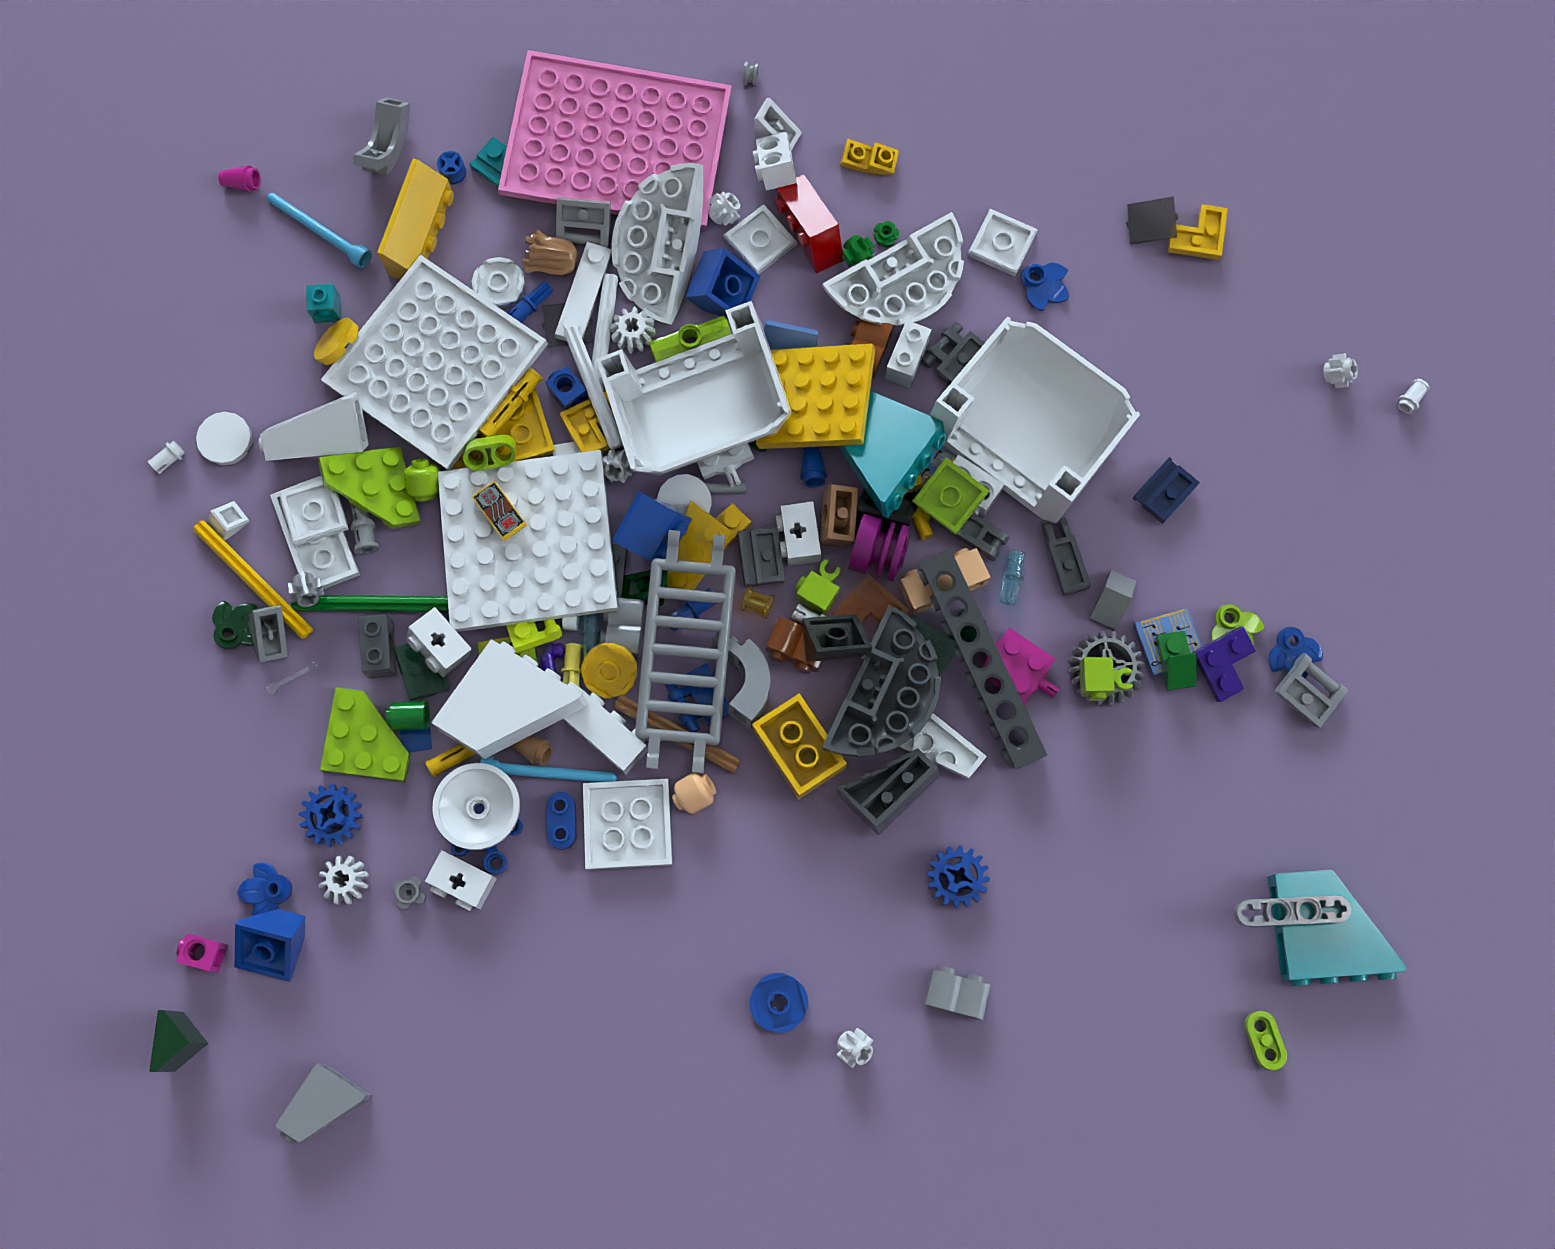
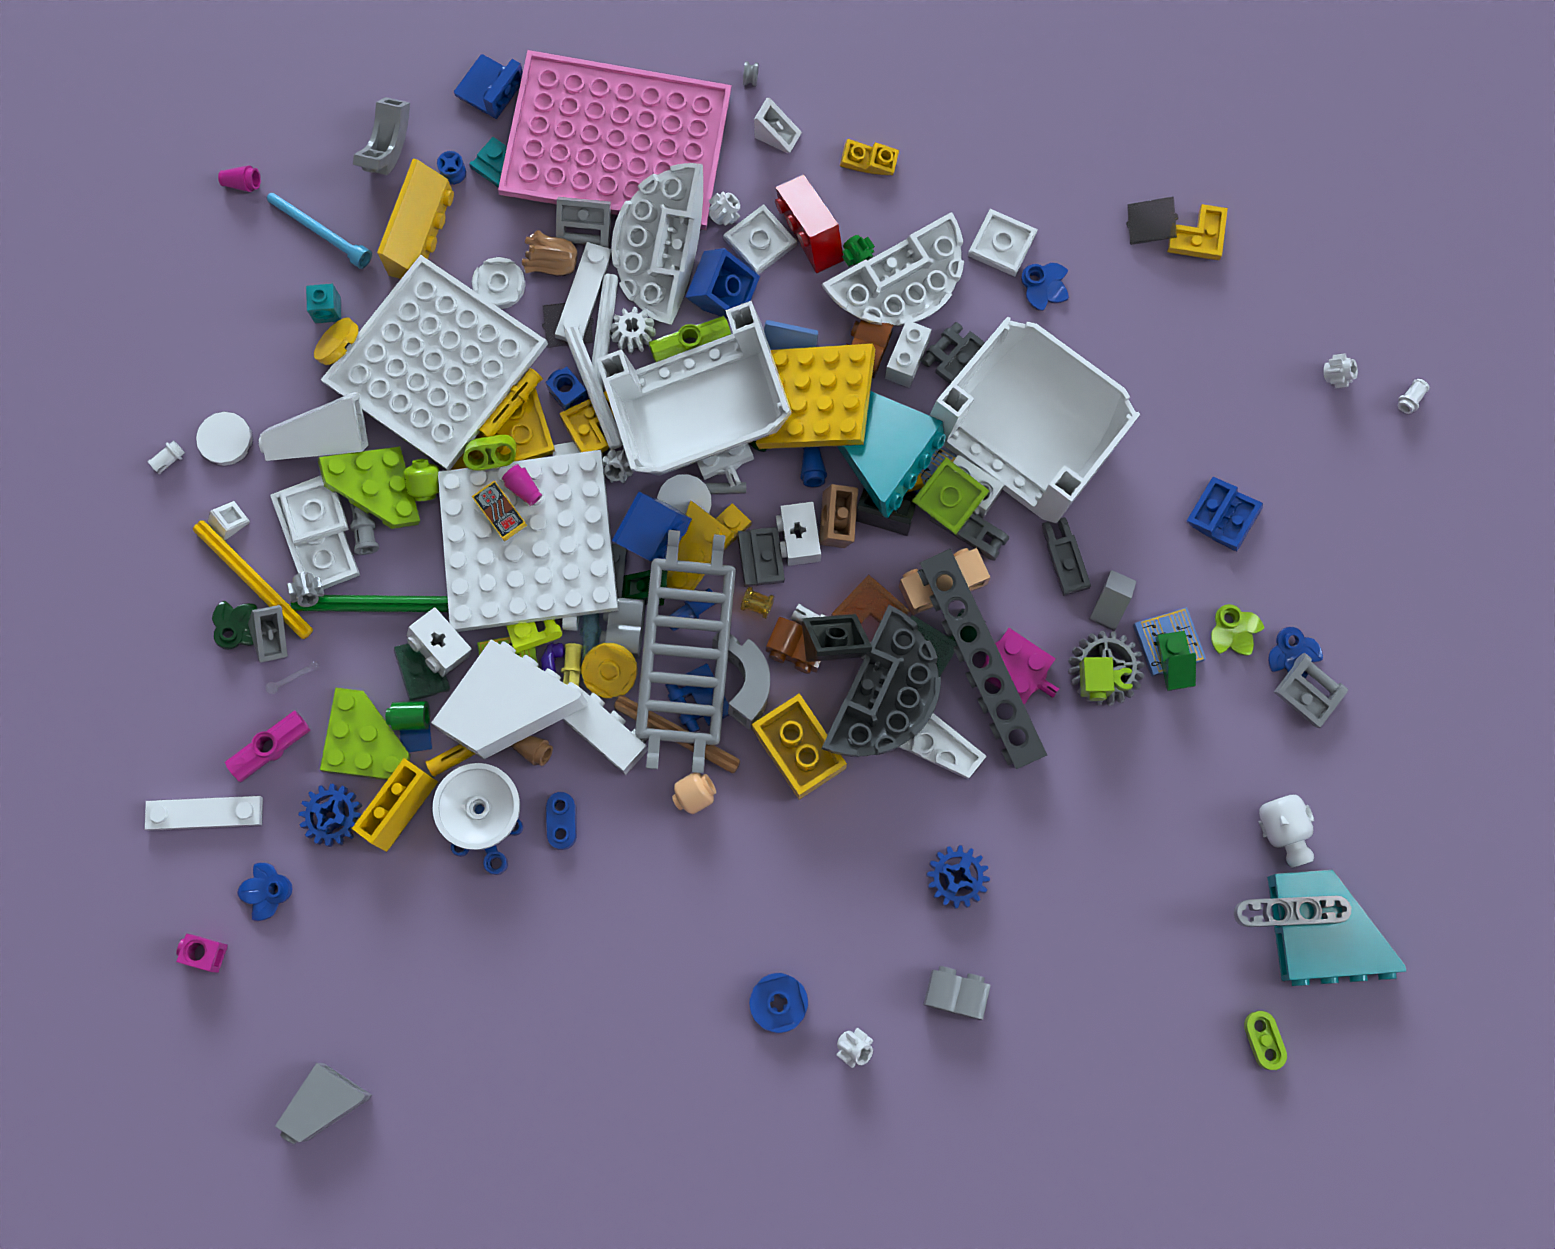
(174, 1041): dark green slope -> none
(203, 813): none -> white plate
(252, 756): none -> dark pink piece
(269, 943): blue slope -> none
(335, 872): white gear -> none
(377, 646): dark grey brick -> none
(394, 805): none -> yellow brick
(401, 892): light grey plate -> none
(449, 868): white brick -> none
(490, 85): none -> blue bracket
(521, 484): none -> dark pink cone
(529, 304): blue axle -> none
(551, 772): medium azure piece -> none
(627, 824): white plate -> none
(774, 161): white brick -> none
(818, 590): lime brick -> none
(879, 547): magenta wheel -> none
(881, 238): green plate -> none
(890, 789): dark grey wedge -> none
(921, 521): yellow arm -> none
(1012, 577): clear light blue axle -> none
(1166, 490): dark blue plate -> none
(1217, 659): dark purple plate -> none
(1224, 514): none -> blue slope
(1288, 825): none -> white piece

